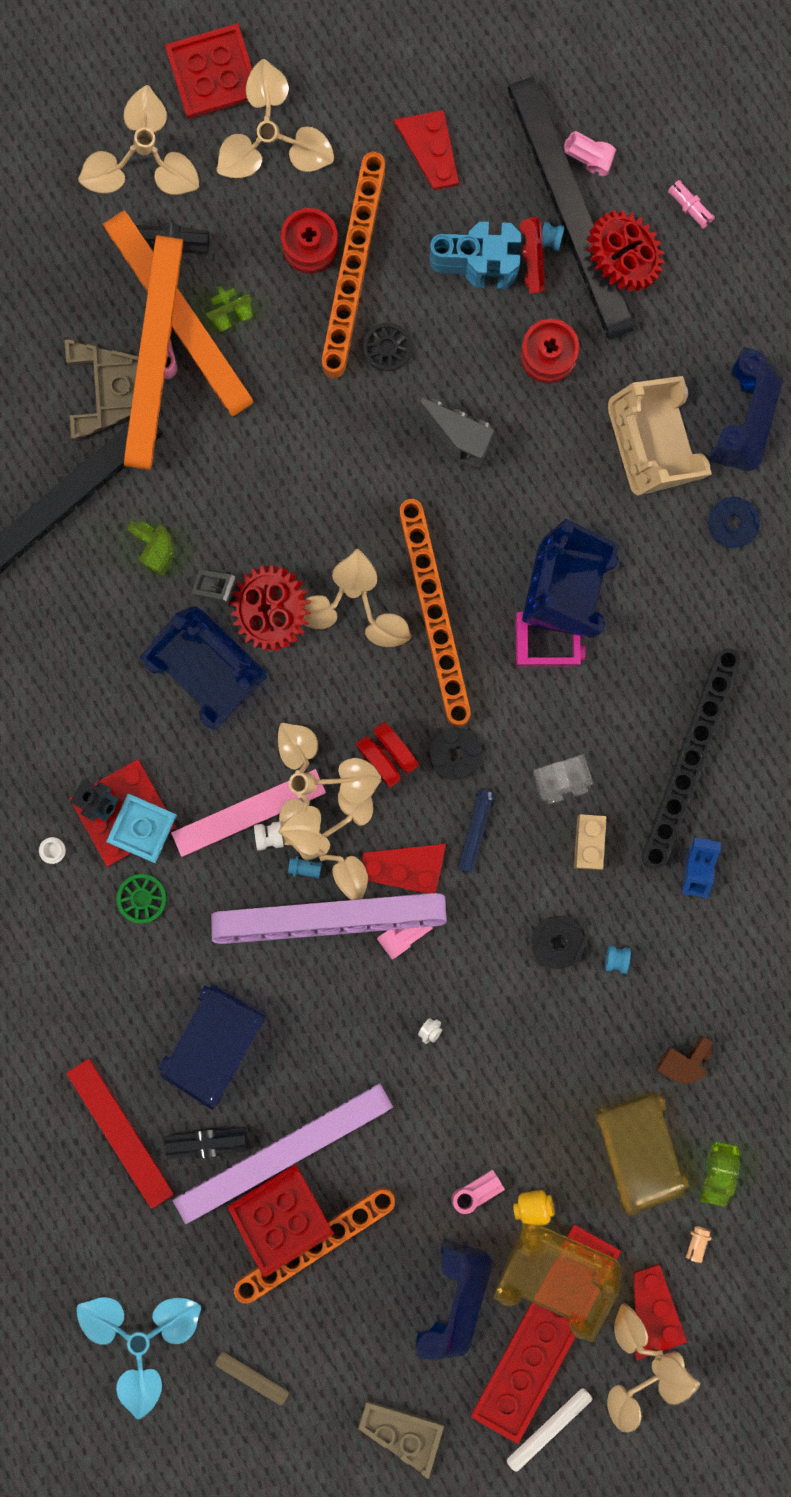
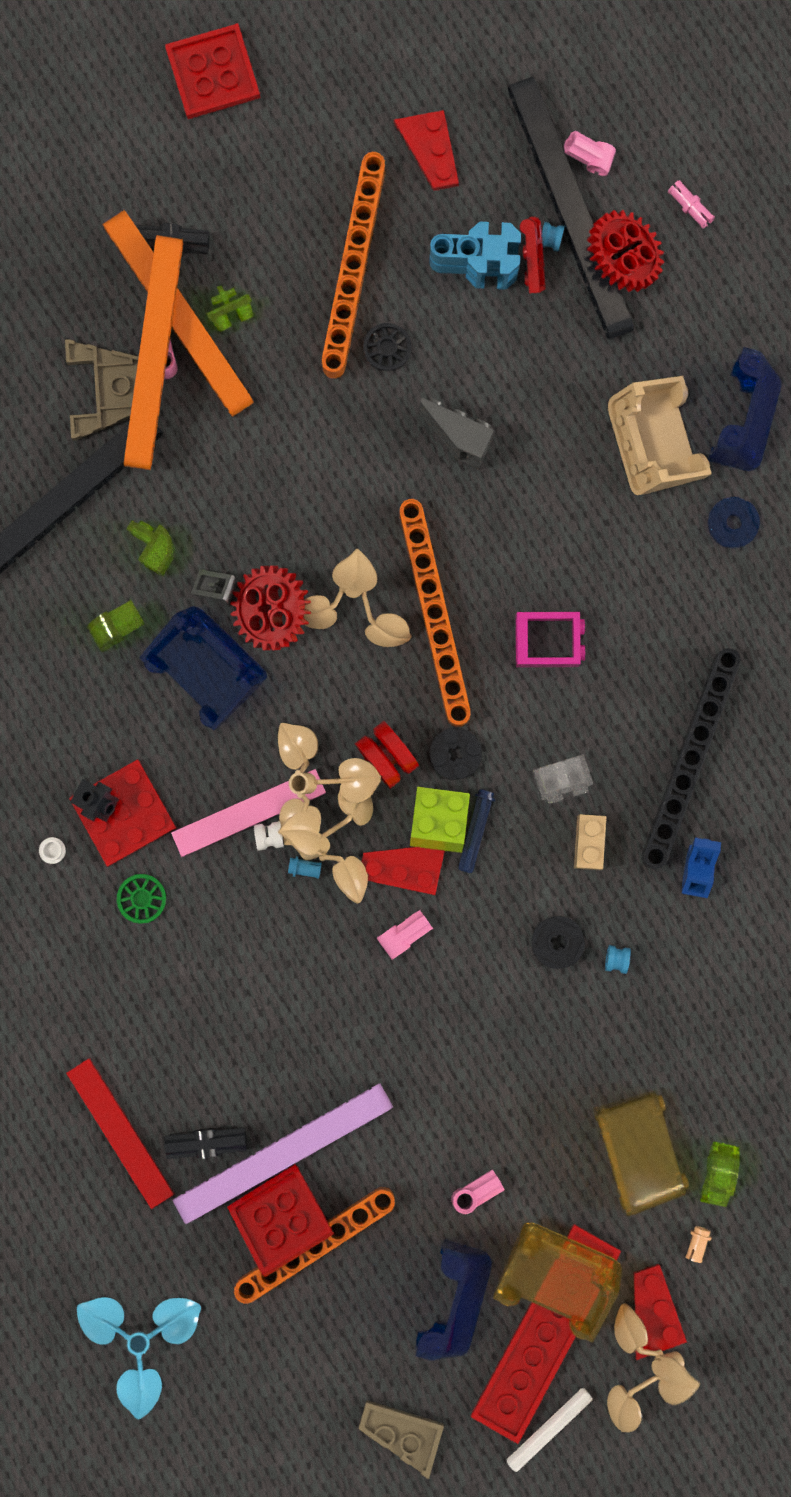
(112, 626): none -> clear neon green brick
(141, 828): medium azure tile -> none
(145, 116): tan plant -> none
(212, 1045): clear blue windscreen -> none
(237, 153): tan plant -> none
(251, 1378): dark tan axle -> none
(306, 226): red wheel -> none
(328, 918): lavender beam -> none
(430, 1031): white plate -> none
(439, 819): none -> lime brick
(534, 1208): yellow head -> none
(551, 336): red wheel -> none
(569, 580): clear blue windscreen -> none
(686, 1069): reddish brown brick -> none

